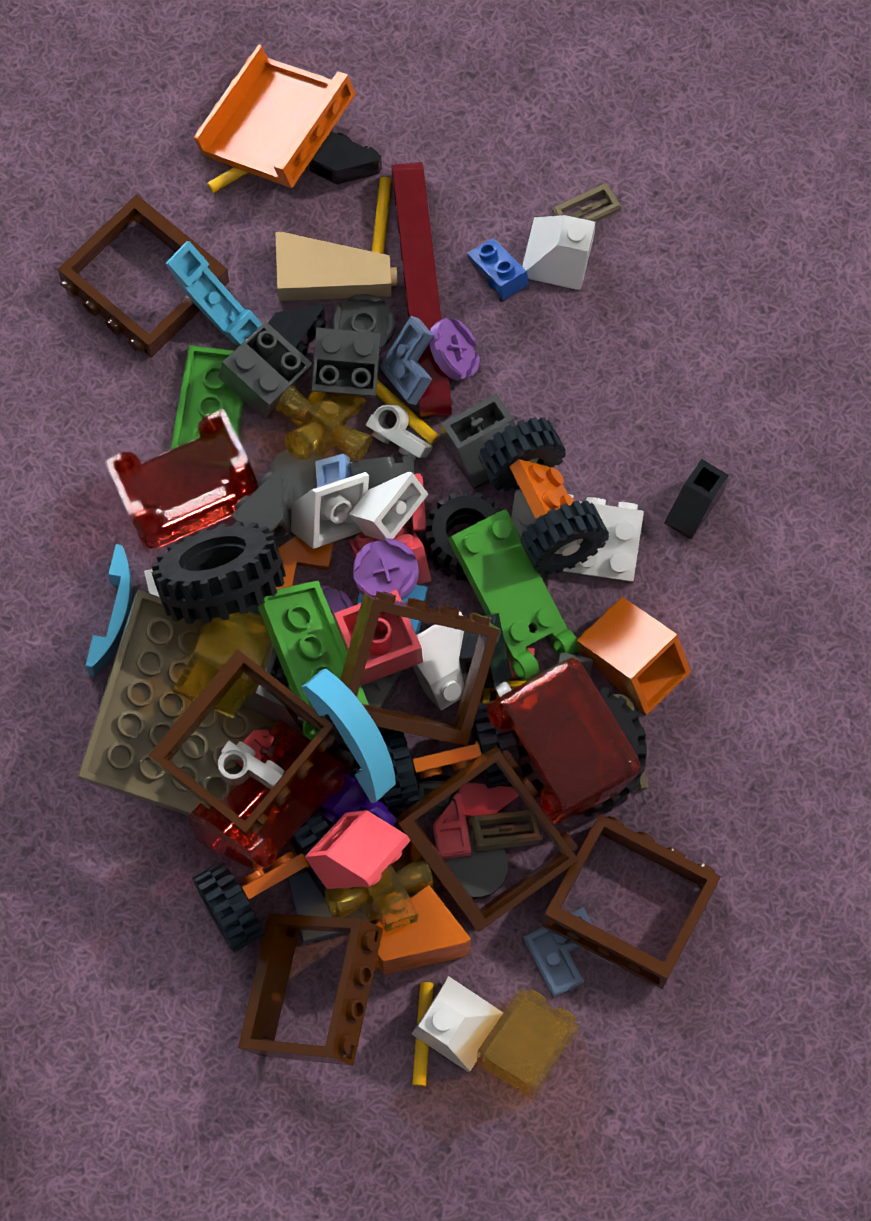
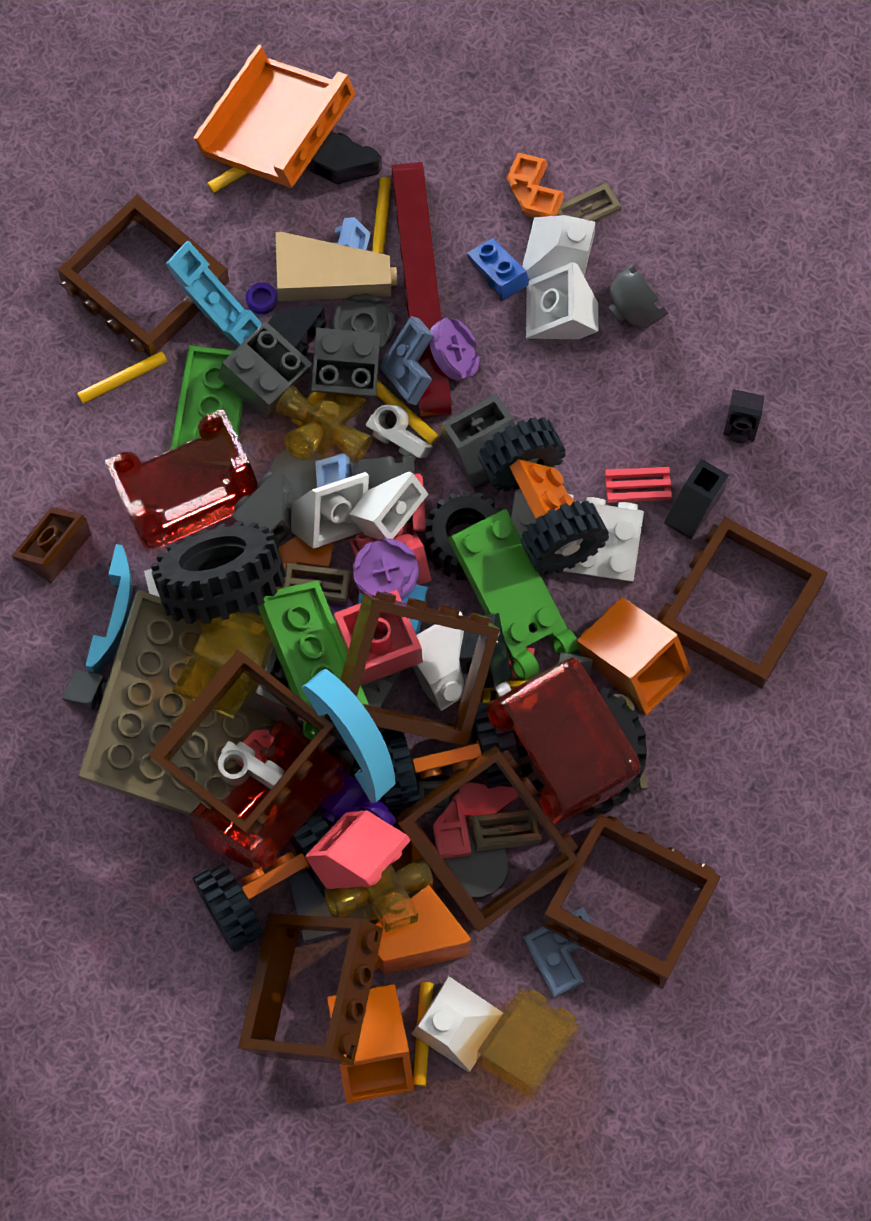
(53, 542): none -> reddish brown slope
(84, 689): none -> dark grey slope
(122, 377): none -> yellow bar
(261, 298): none -> dark purple tile
(333, 598): none -> dark tan tile
(353, 234): none -> light blue tile
(382, 1052): none -> orange slope
(525, 180): none -> orange tile
(560, 305): none -> white slope
(634, 299): none -> dark grey cylinder
(635, 484): none -> coral tile
(715, 651): none -> reddish brown window
(743, 416): none -> black slope

